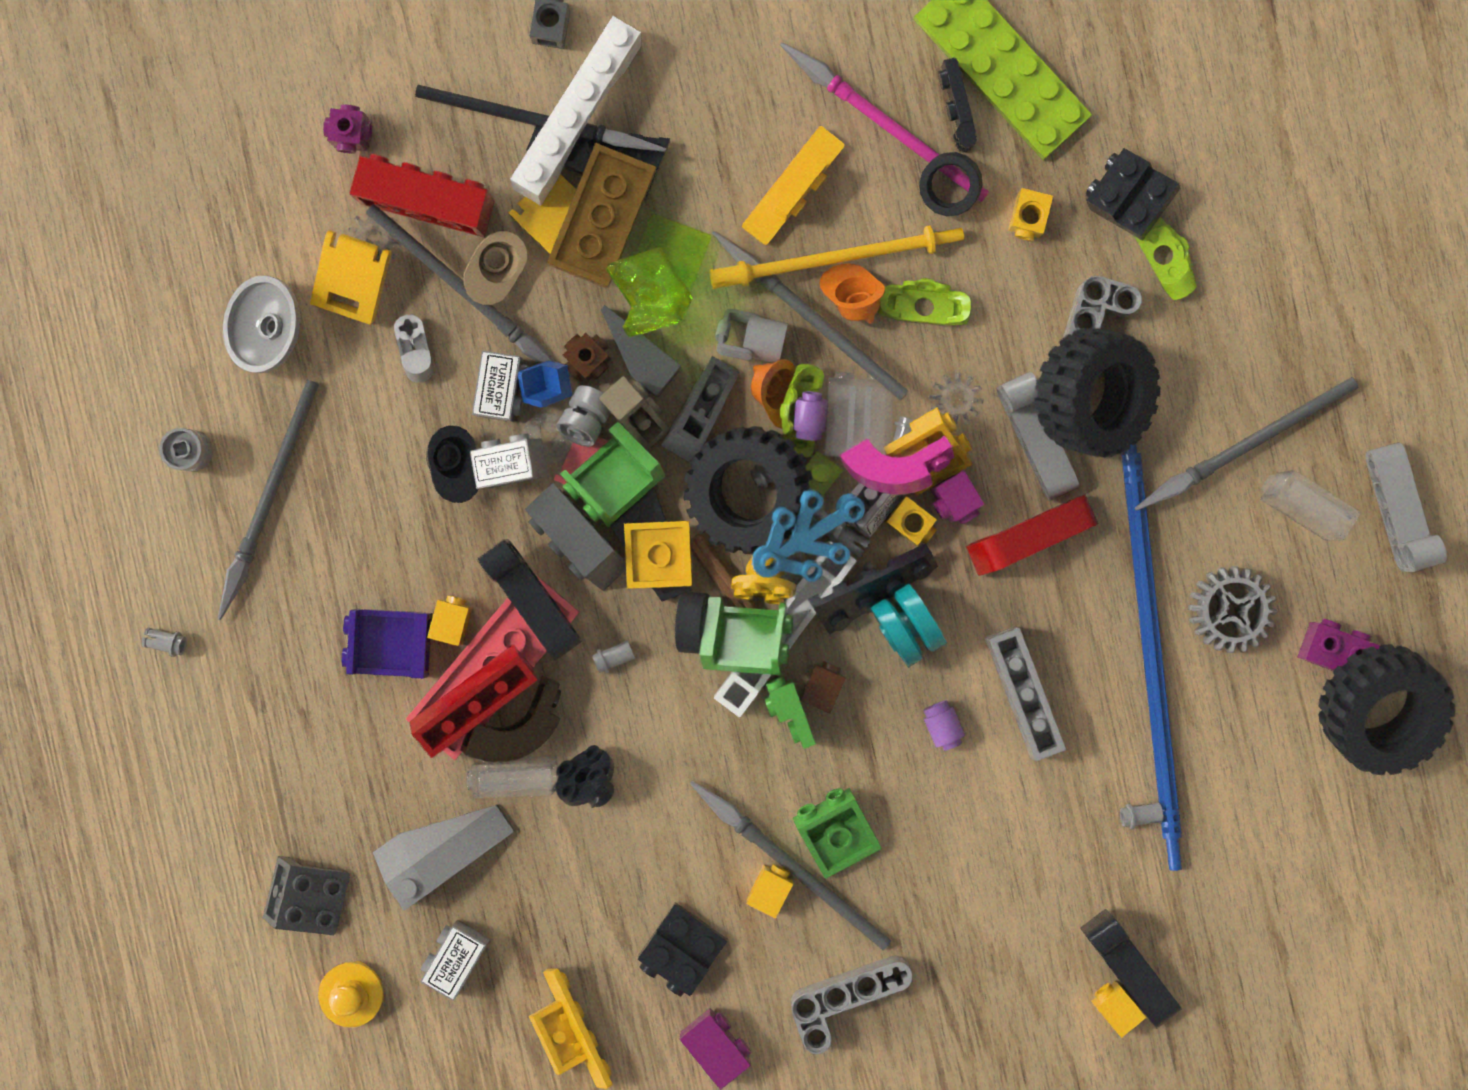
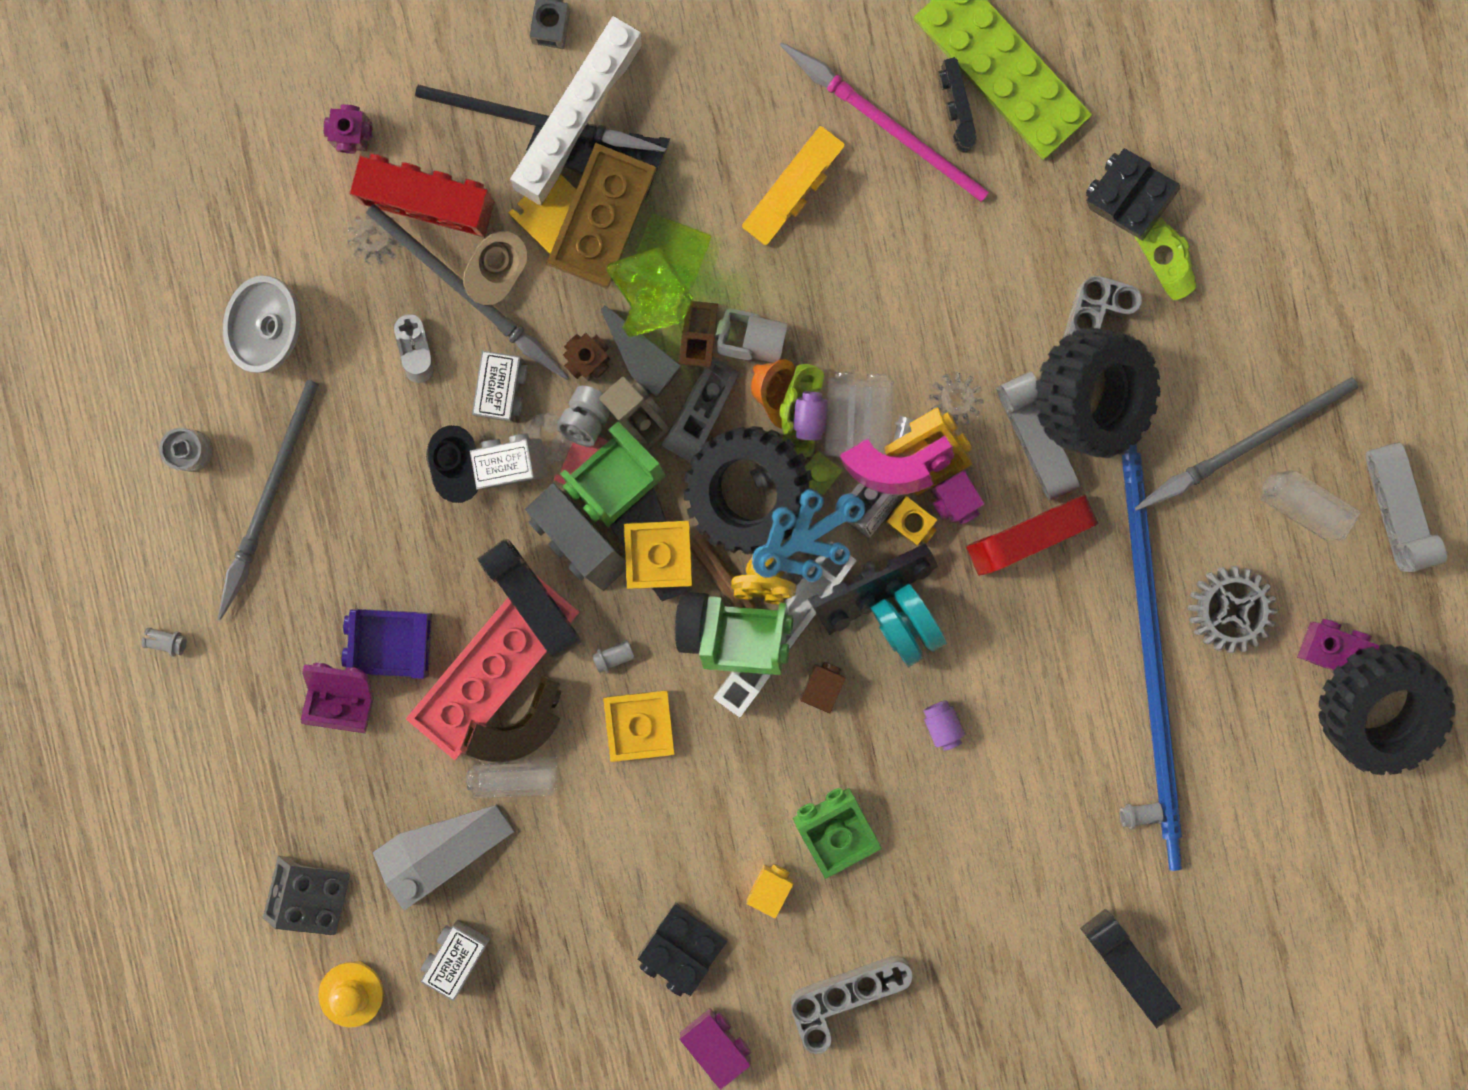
(337, 698): none -> magenta bracket
(352, 273): yellow container -> none
(450, 620): yellow brick -> none
(472, 701): red brick -> none
(545, 383): blue panel -> none
(565, 1034): yellow bracket -> none
(586, 778): black plate -> none
(639, 725): none -> yellow plate
(698, 334): none -> reddish brown slope
(730, 814): dark grey piece -> none
(745, 273): yellow bar -> none
(775, 285): dark grey piece -> none
(785, 704): bright green plate -> none
(844, 535): light grey pin -> none
(853, 291): orange piece -> none
(934, 202): black tyre -> none
(949, 305): lime piece -> none
(1025, 693): light grey brick -> none
(1037, 202): yellow brick -> none
(1117, 1008): yellow brick -> none

